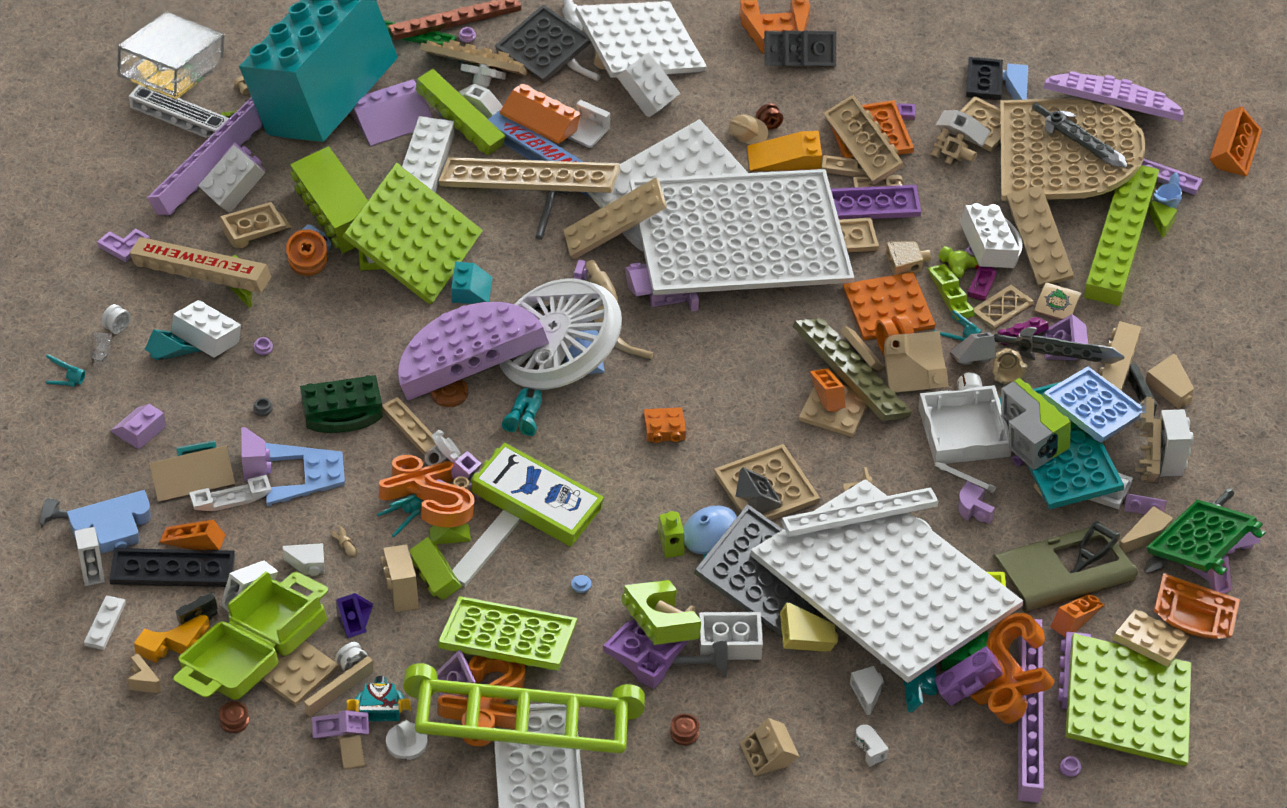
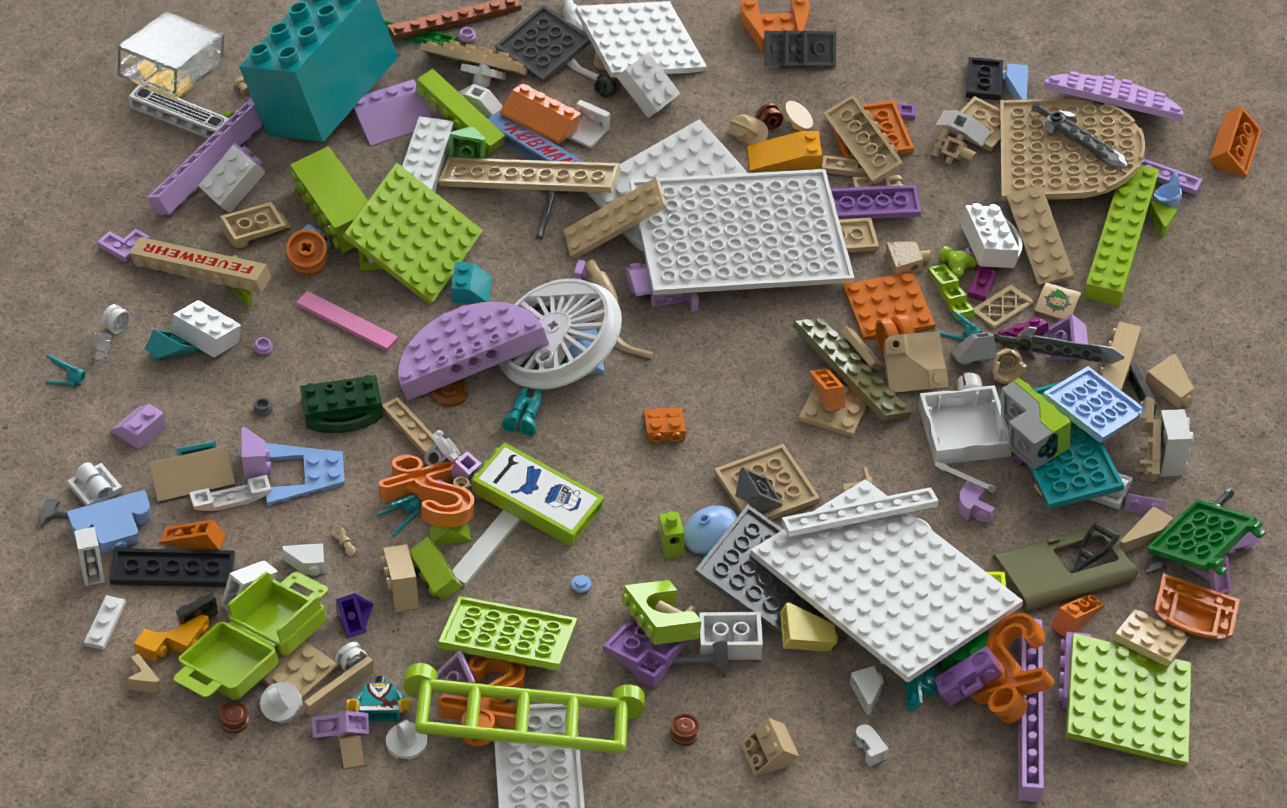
(94, 484): none -> white plate
(281, 702): none -> white tile
(347, 321): none -> bright pink tile
(467, 144): none -> bright green slope
(605, 86): none -> pearl dark grey animal
(797, 116): none -> tile
(1070, 766): lavender plate -> none

